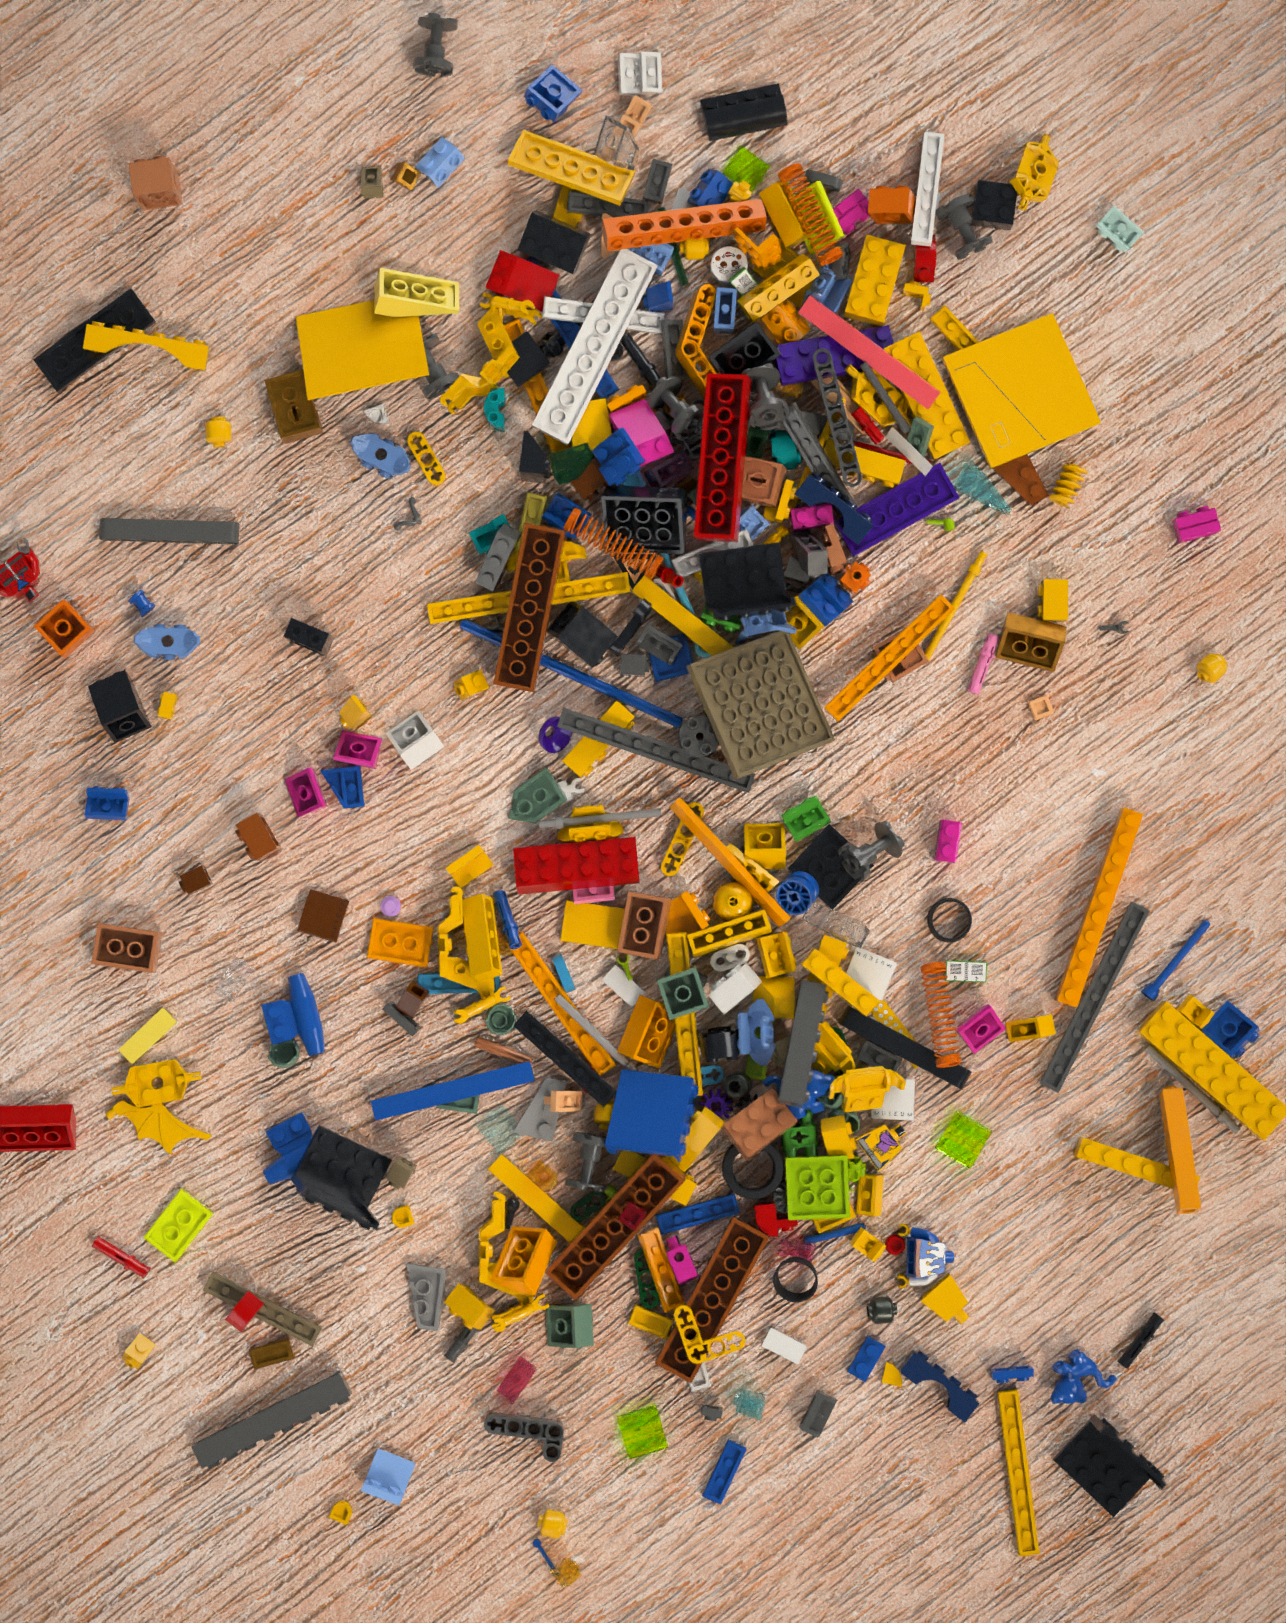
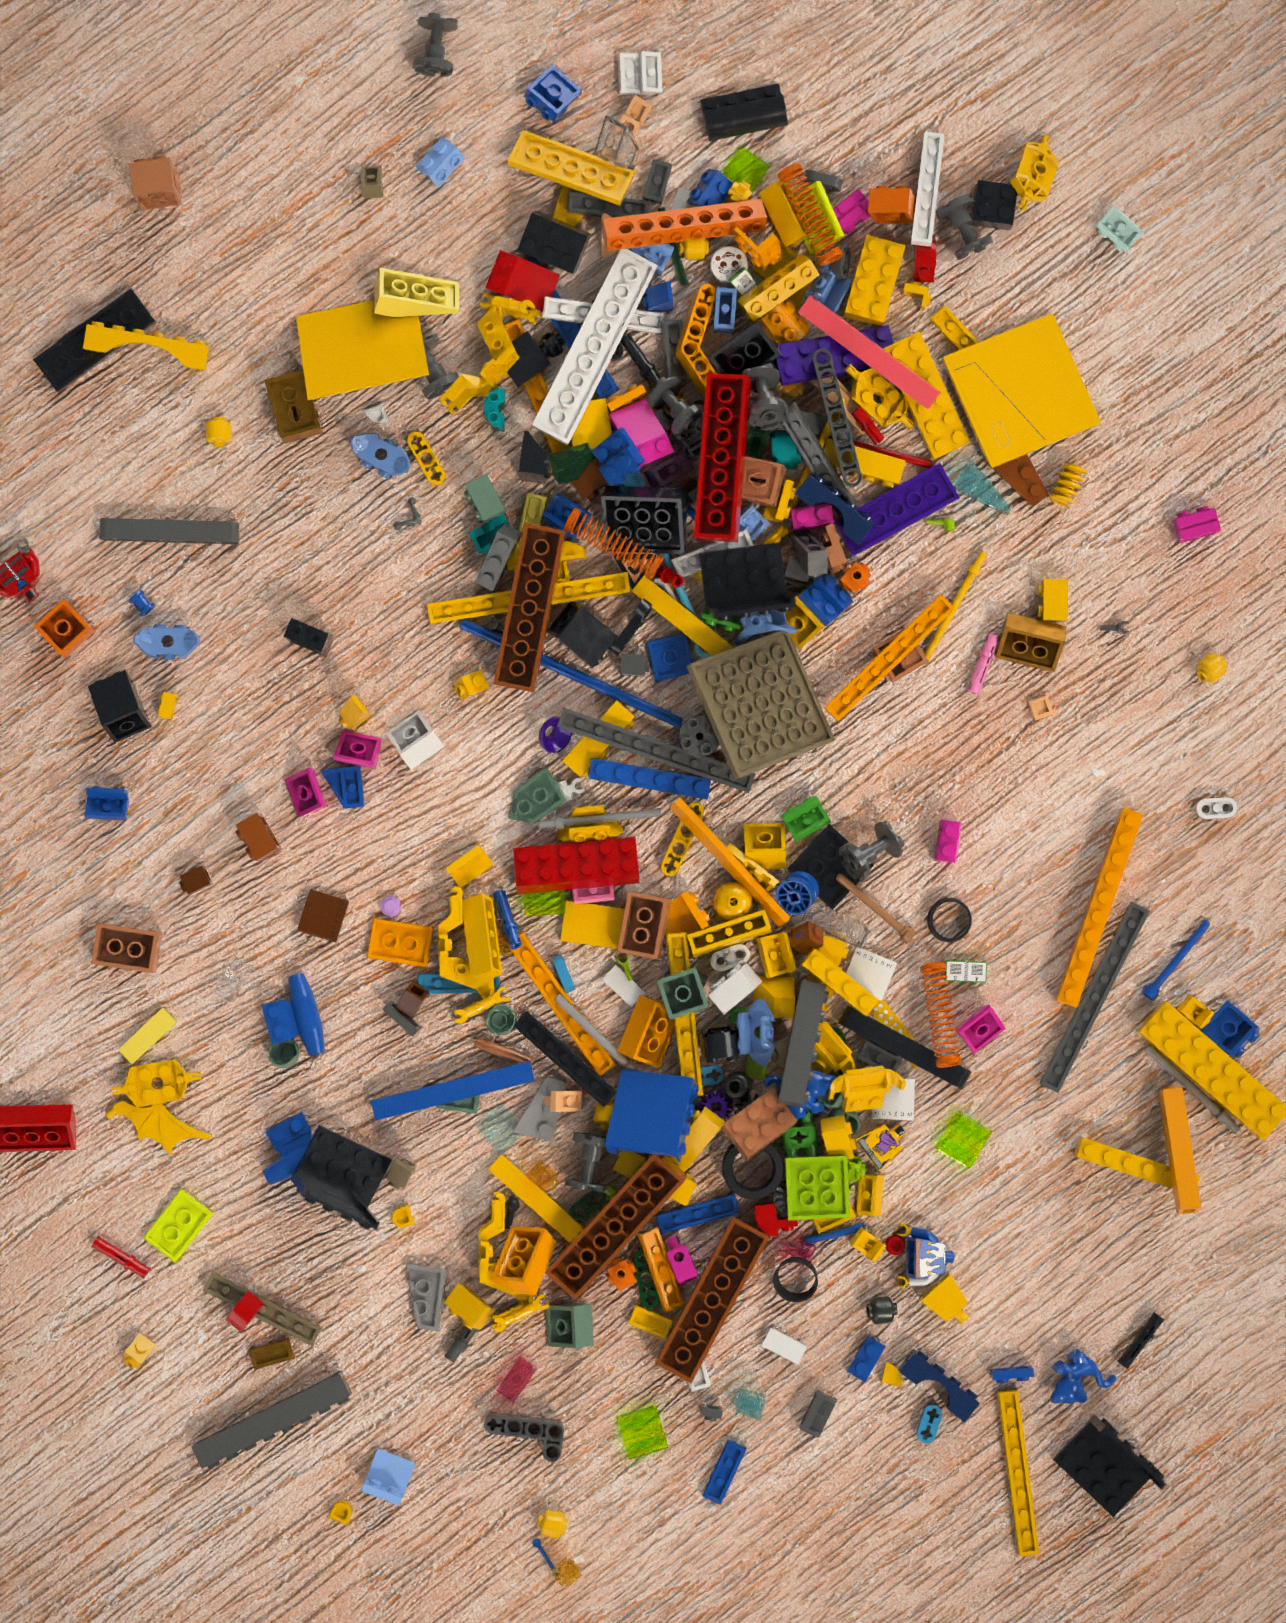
(405, 175): pearl gold slope -> none
(484, 497): none -> sand green brick
(545, 903): none -> clear neon green slope
(625, 1280): none -> orange brick
(632, 1216): dark red plate -> none
(649, 778): none -> blue plate
(659, 644): dark grey hinge -> none
(697, 1341): yellow beam -> none
(734, 1012): none -> bright green plate
(807, 937): none -> dark orange brick
(885, 397): dark grey bar -> none
(905, 933): none -> medium nougat piece
(908, 451): white sticker -> none
(920, 435): sand green plate -> none
(934, 1424): none -> dark azure beam
(1030, 1028): yellow slope -> none
(1215, 808): none -> white plate

